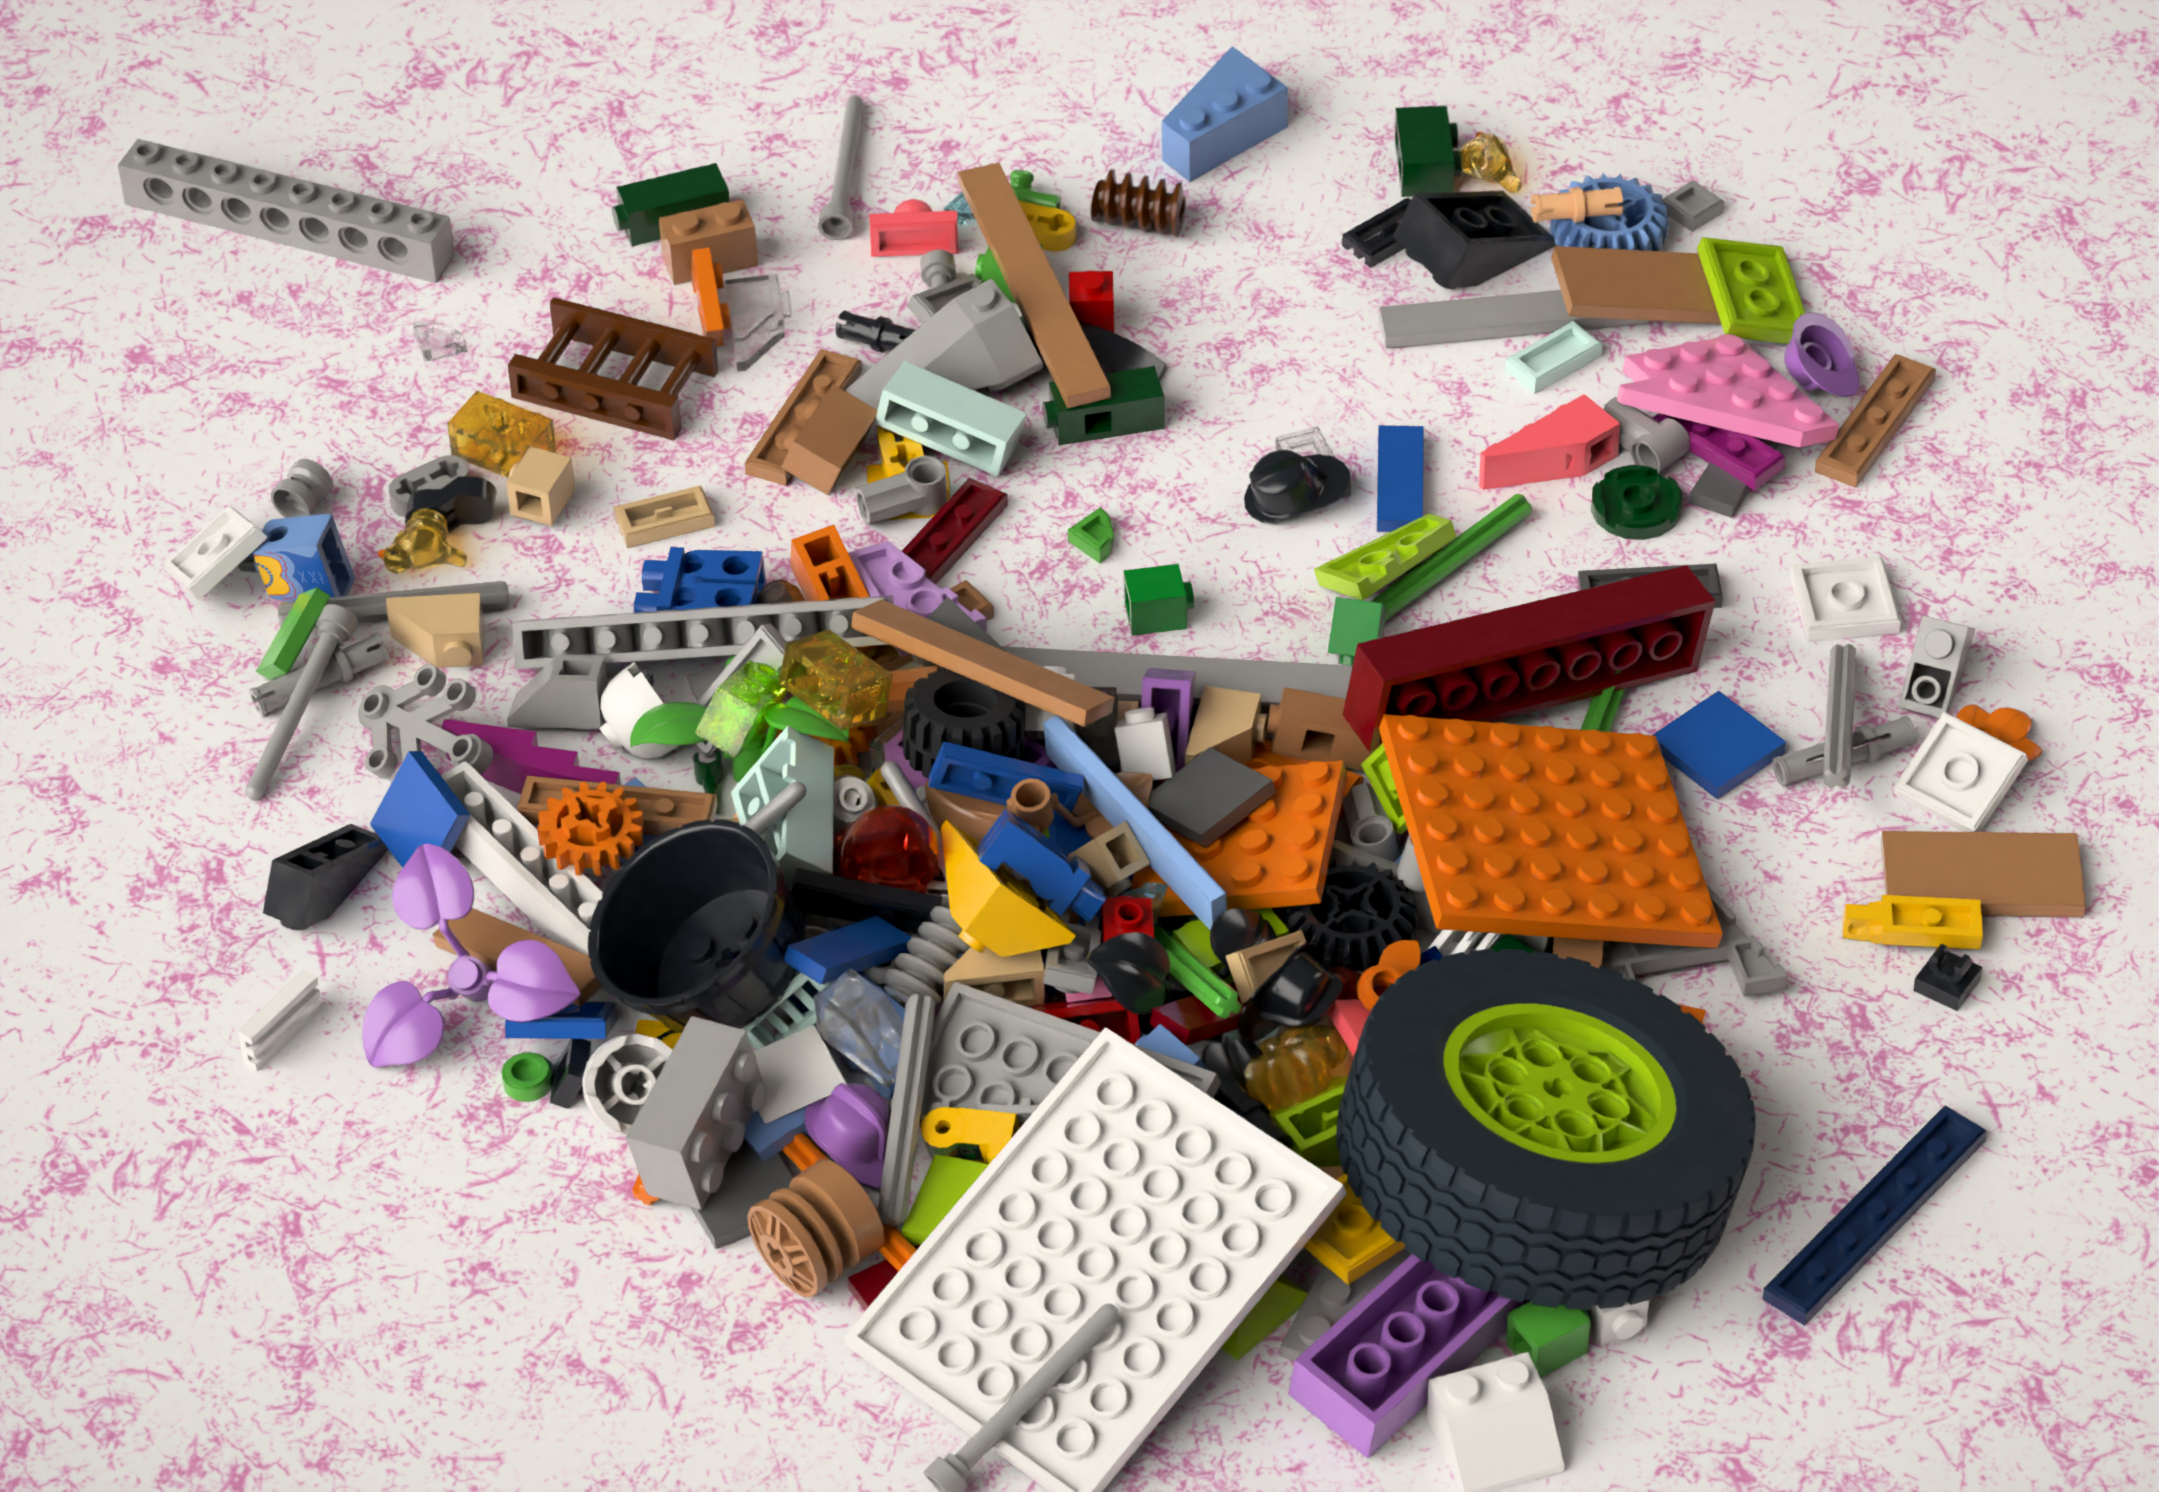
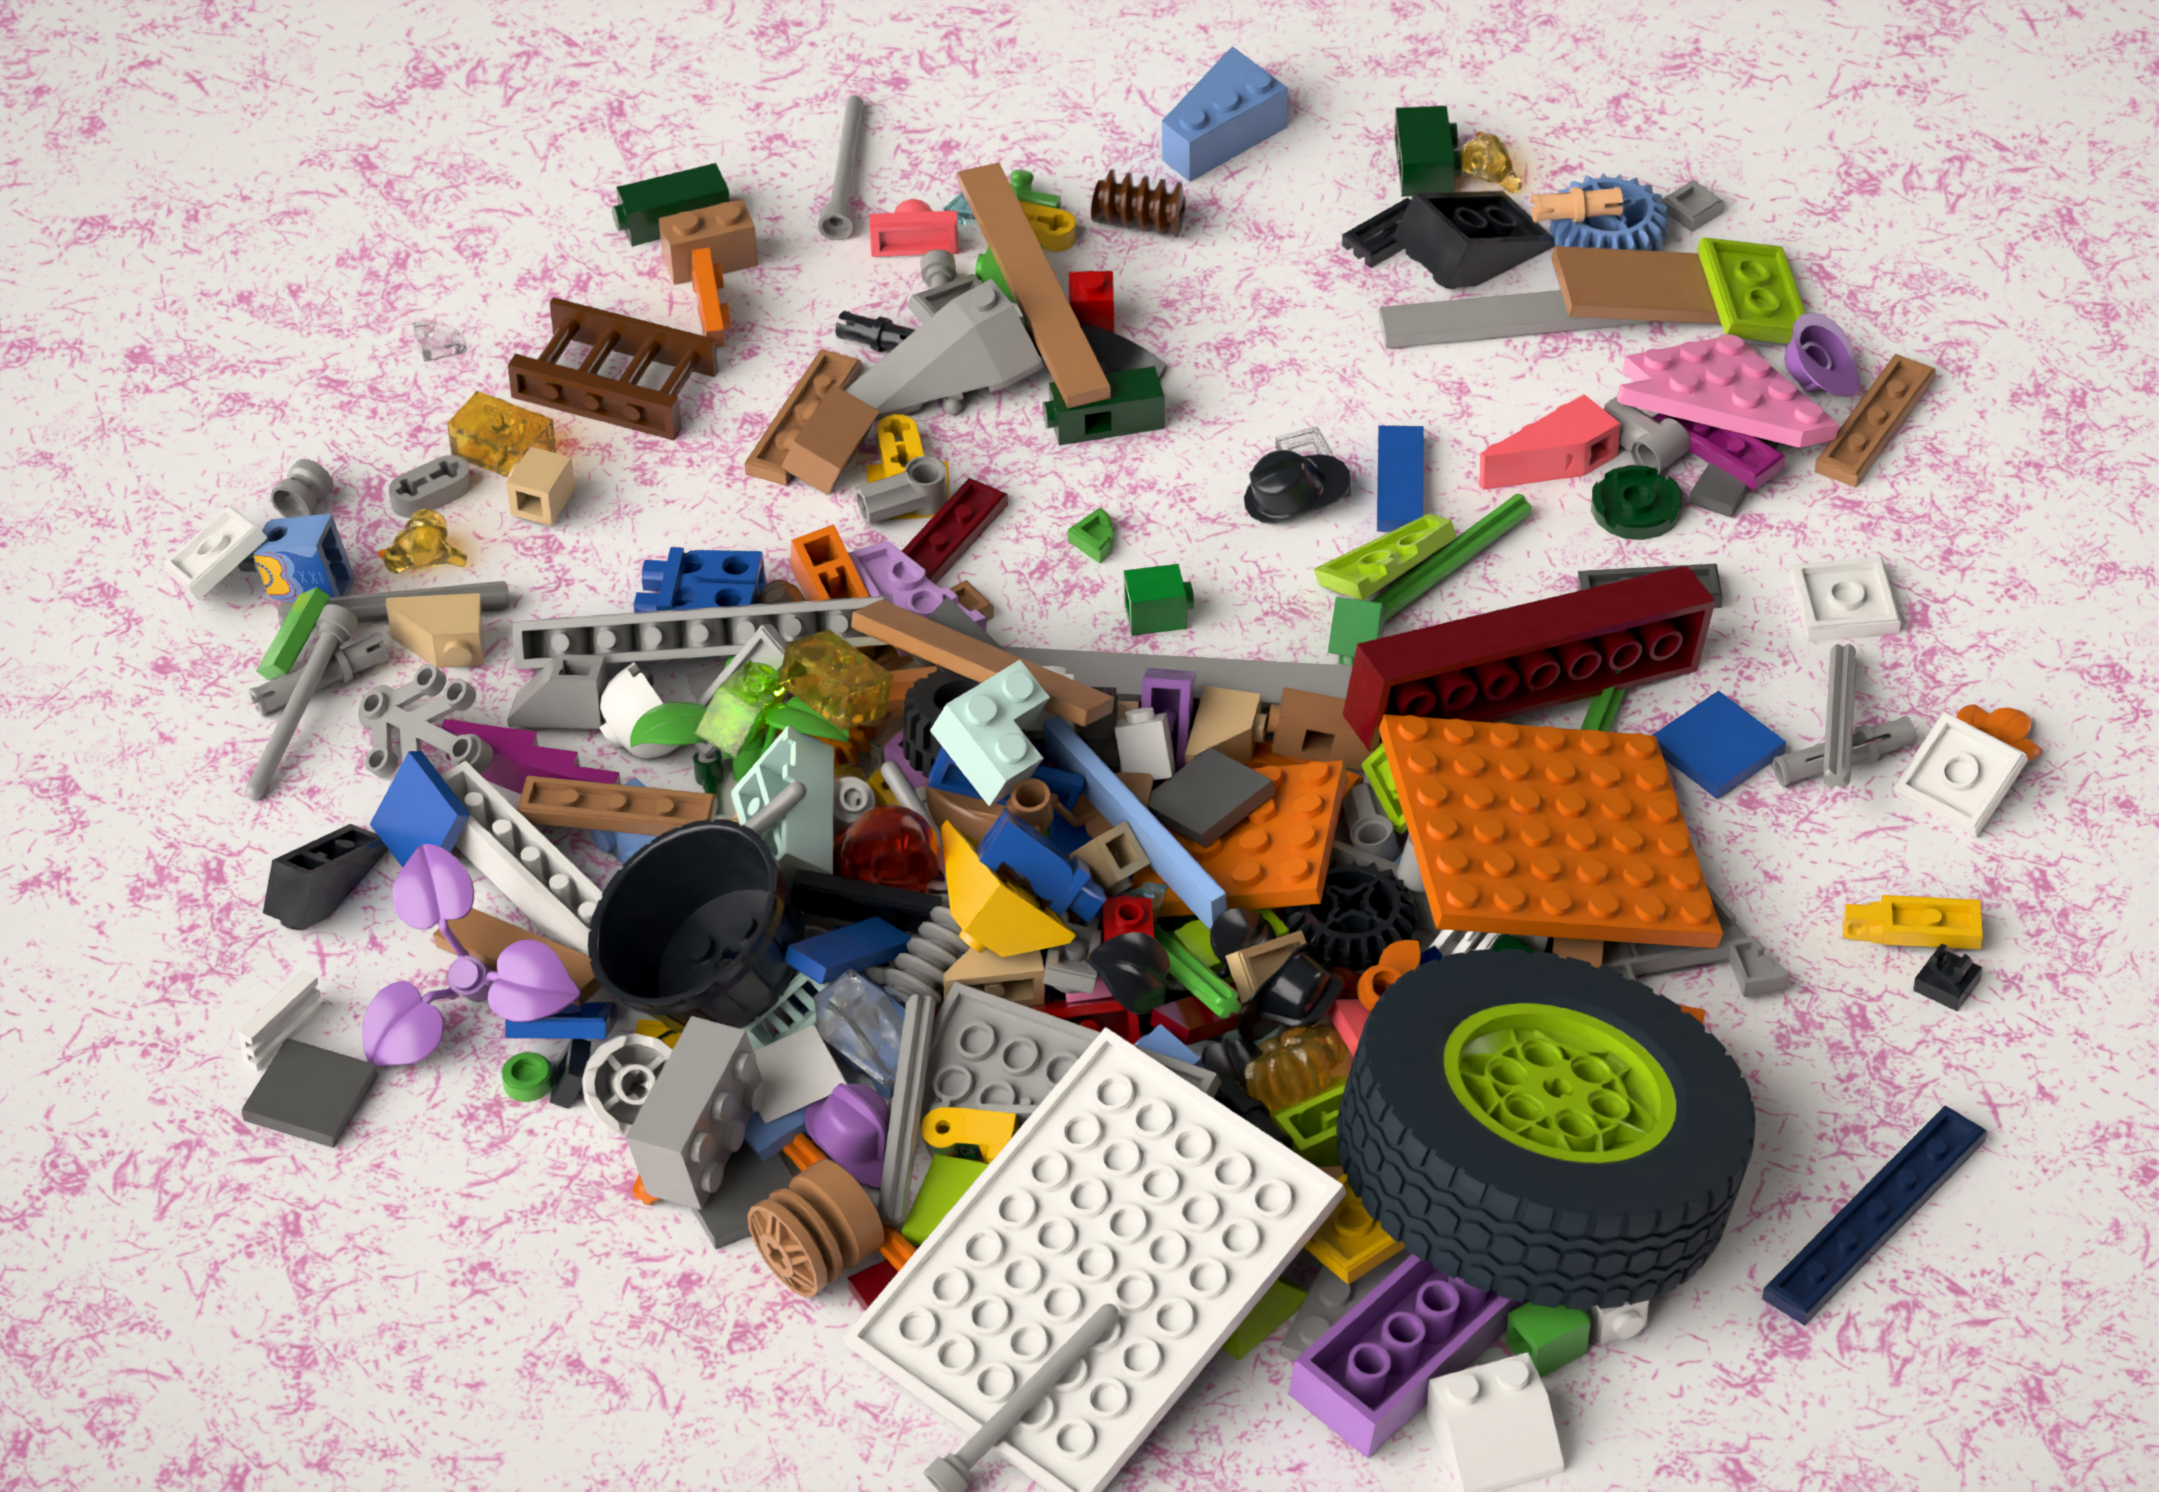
(287, 210): light grey brick -> none
(309, 1092): none -> dark grey tile
(460, 501): black piece -> none
(590, 828): orange gear -> none
(664, 516): tan tile -> none
(756, 316): clear slope -> none
(950, 418): light aqua brick -> none
(985, 731): none -> light aqua brick
(1553, 357): light aqua tile -> none
(1936, 666): light grey slope -> none
(2001, 869): medium nougat tile -> none

